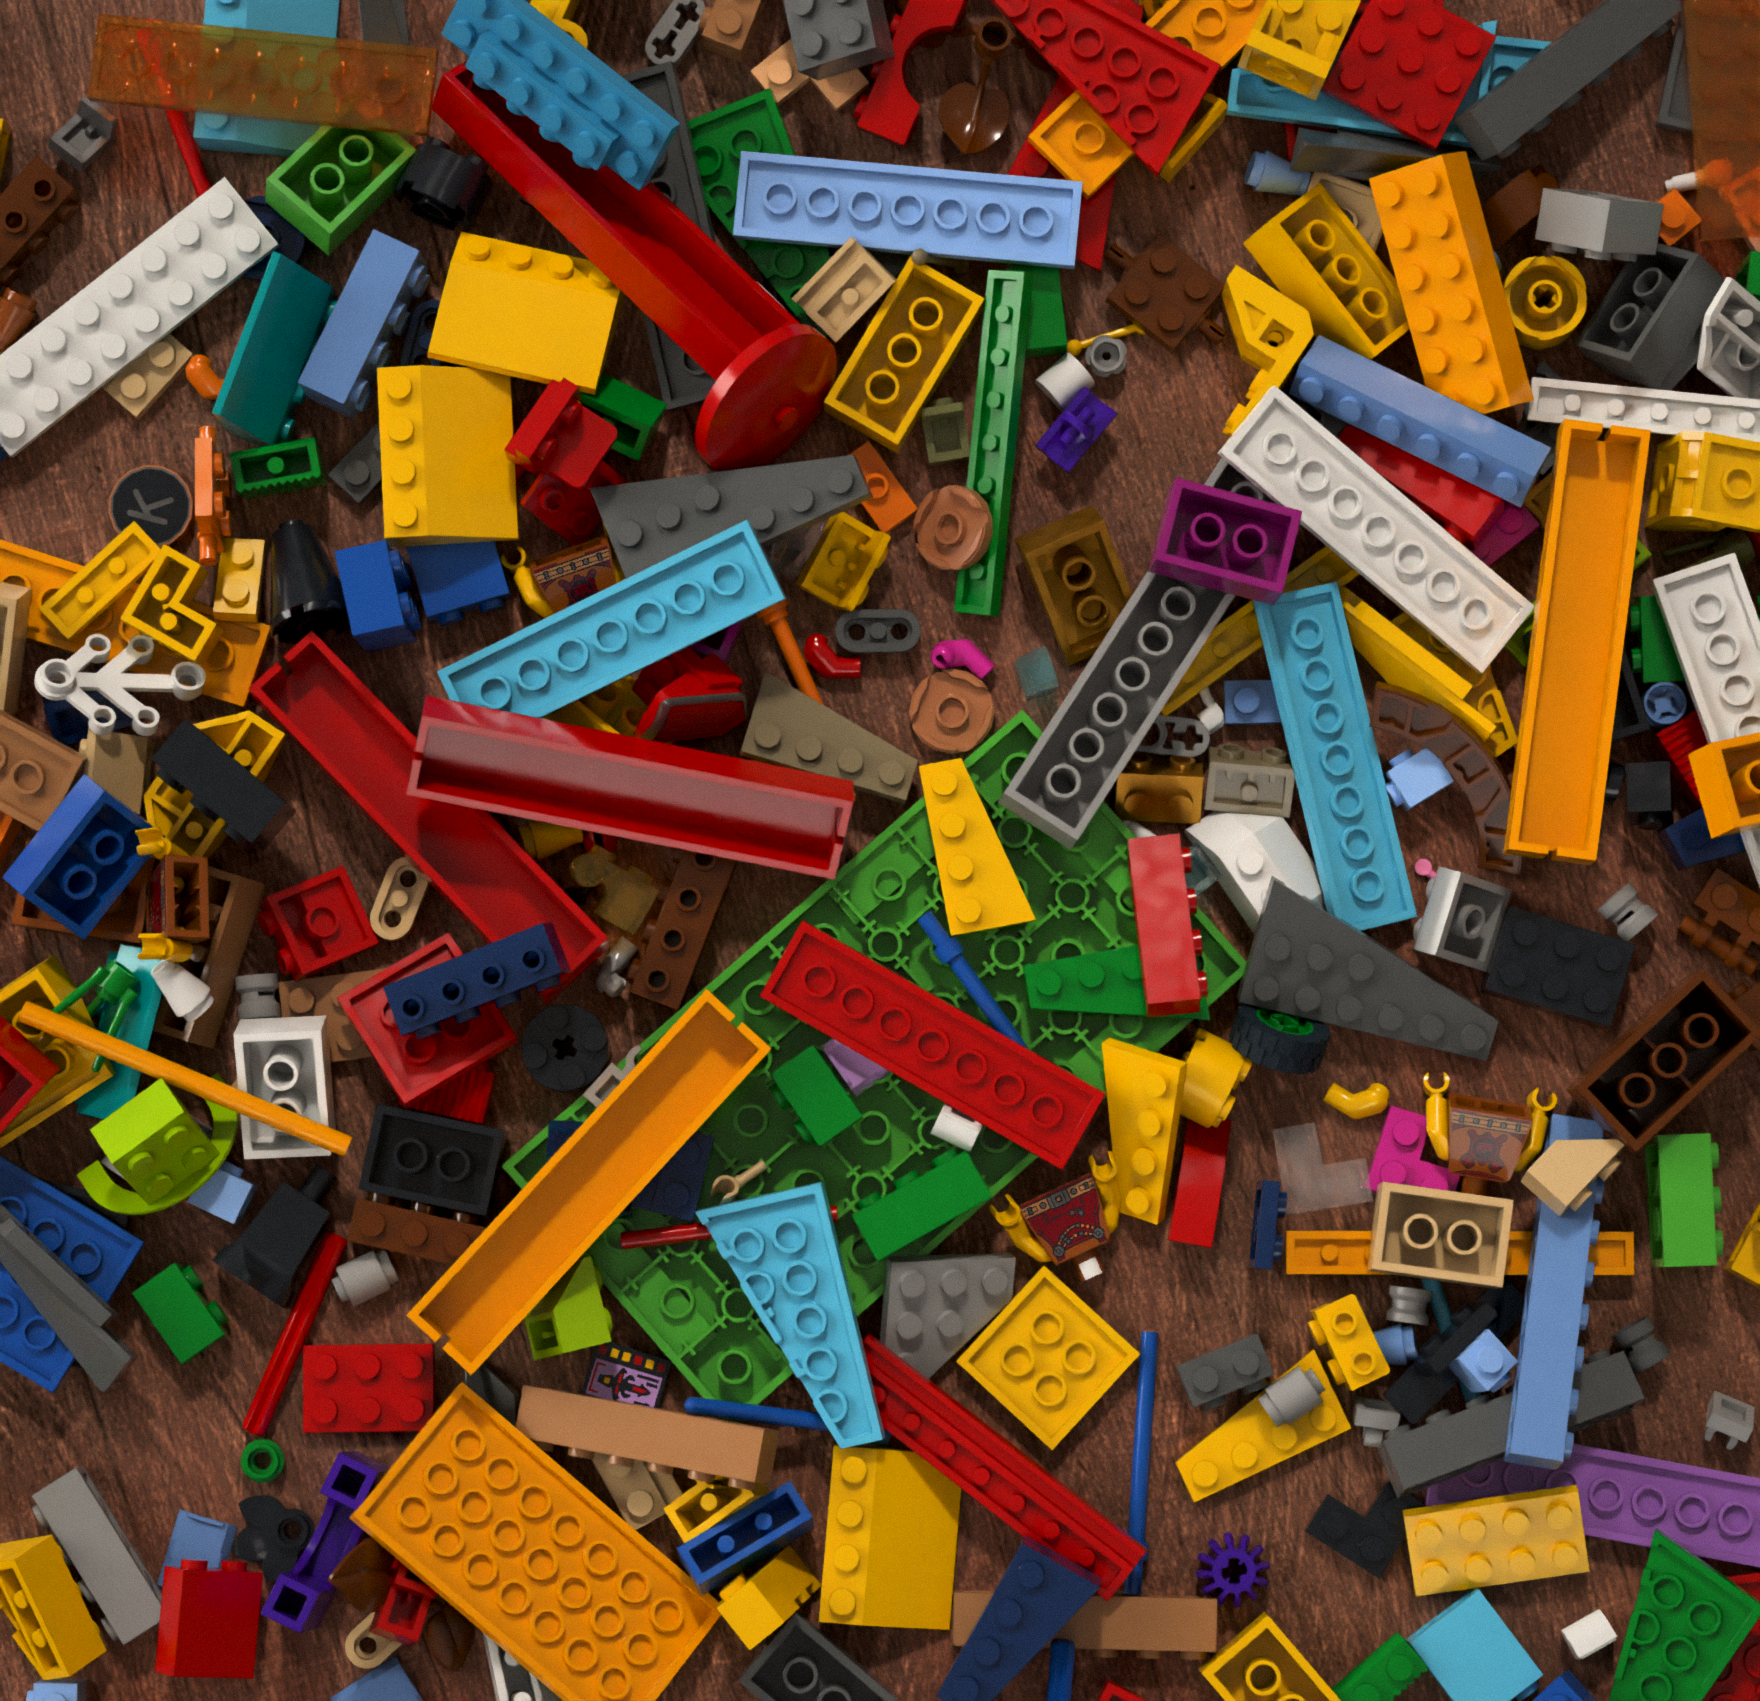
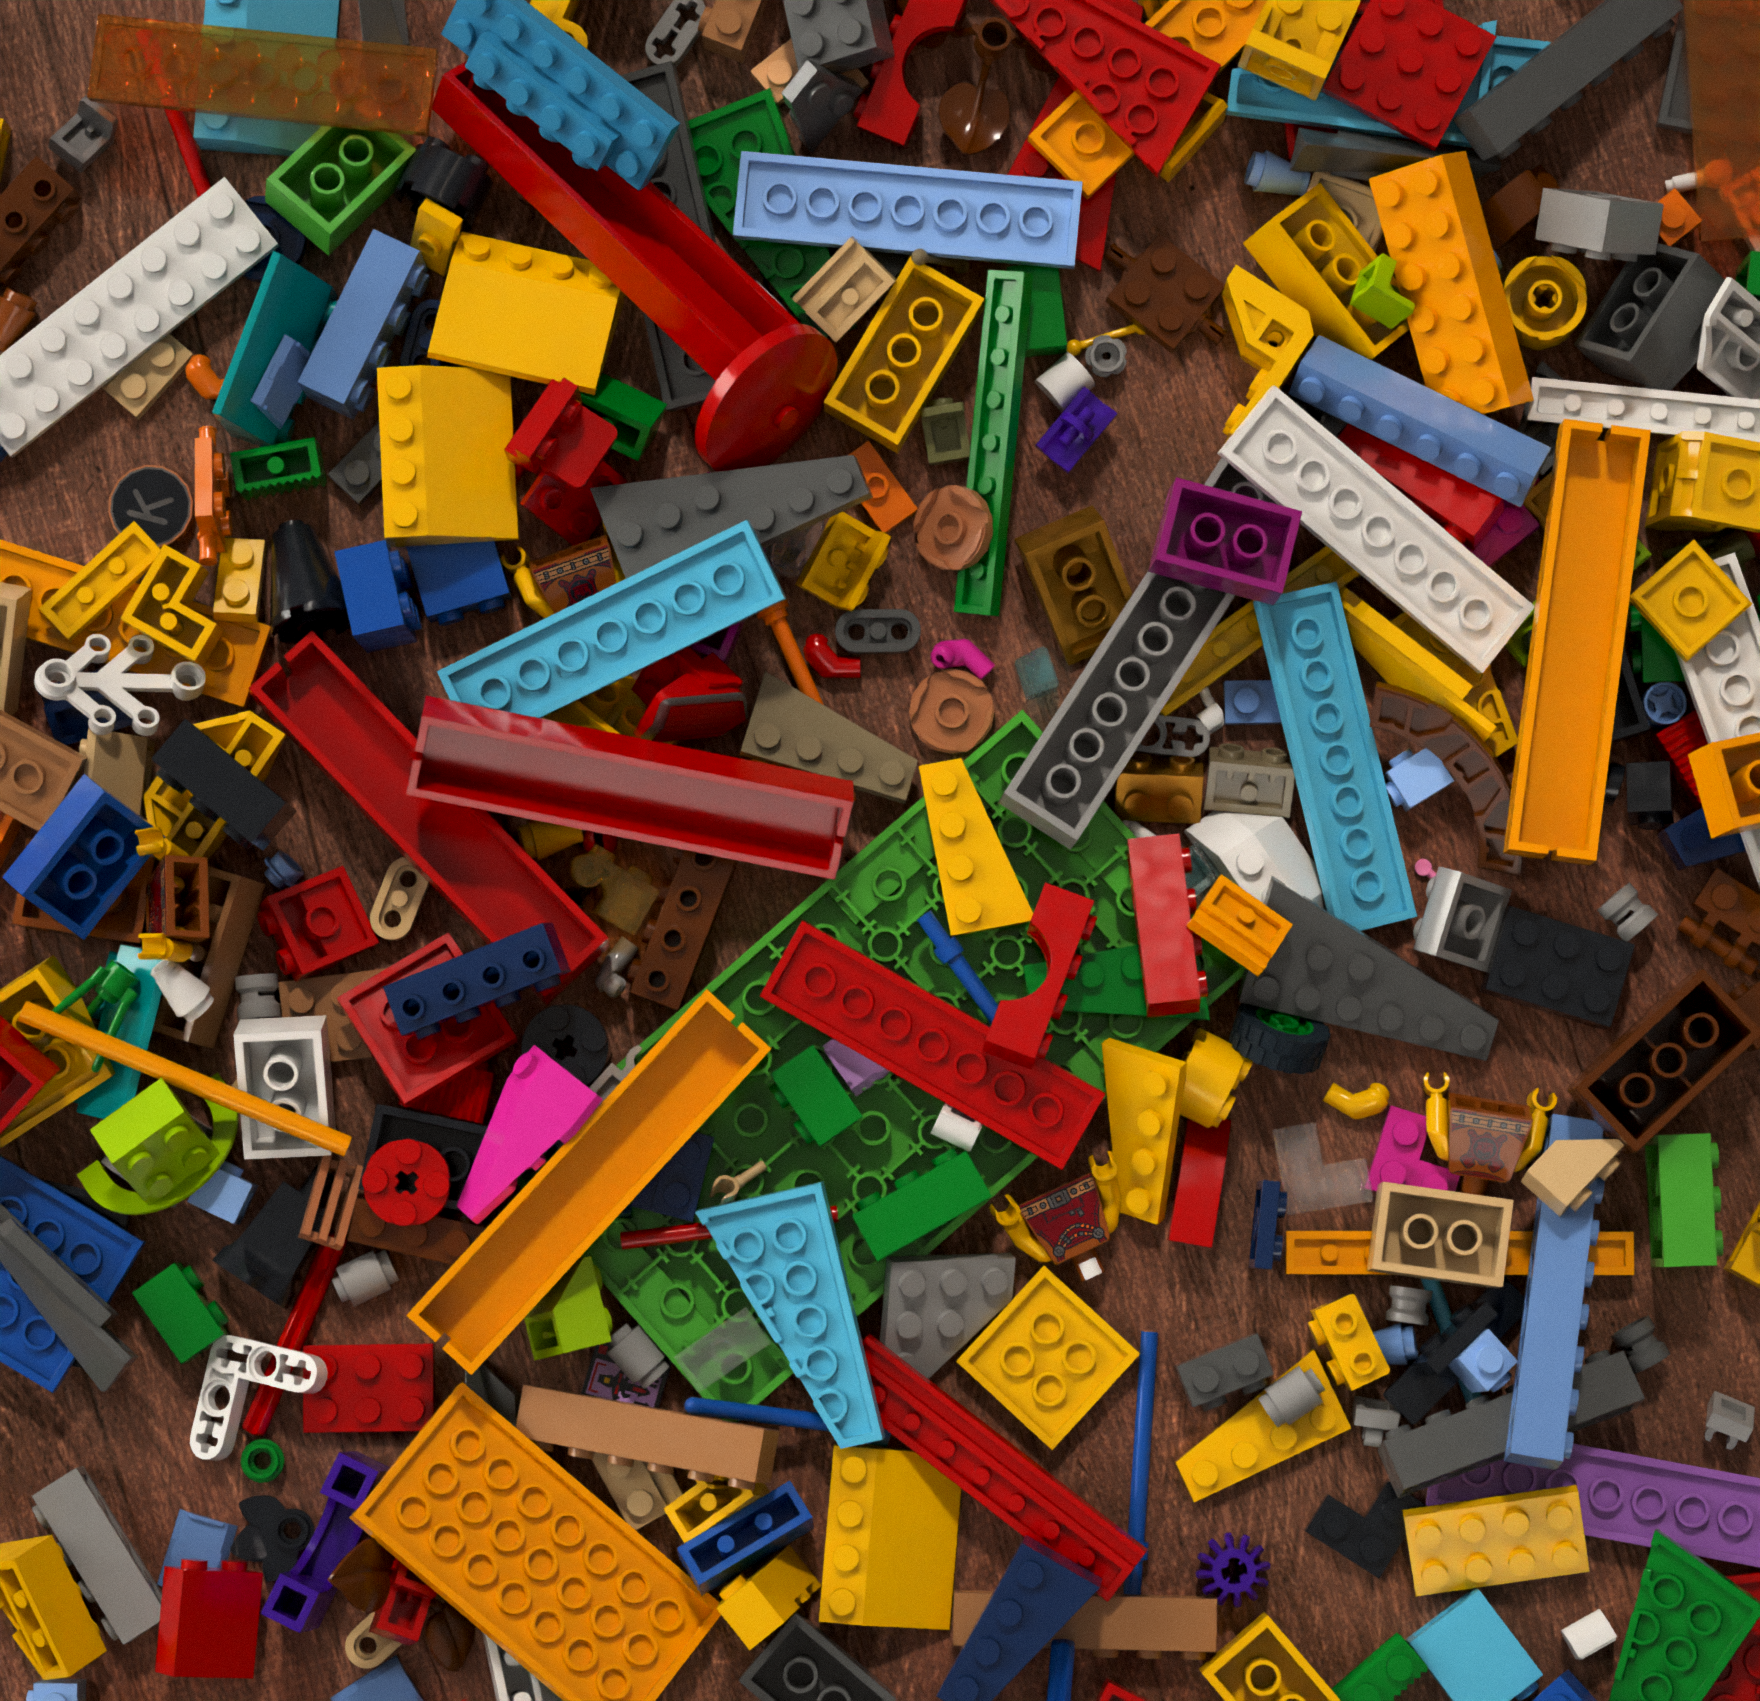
(236, 1377): none -> white beam
(279, 384): none -> medium blue piece
(283, 870): none -> medium blue plate
(341, 1170): none -> nougat tile
(432, 1182): none -> red plate
(436, 235): none -> yellow plate
(533, 1112): none -> dark pink wedge
(637, 1355): none -> light grey brick
(722, 1349): none -> clear plate
(818, 101): none -> dark grey wing
(1021, 1024): none -> red arch
(1239, 925): none -> light orange plate
(1377, 296): none -> lime panel
(1689, 601): none -> yellow tile

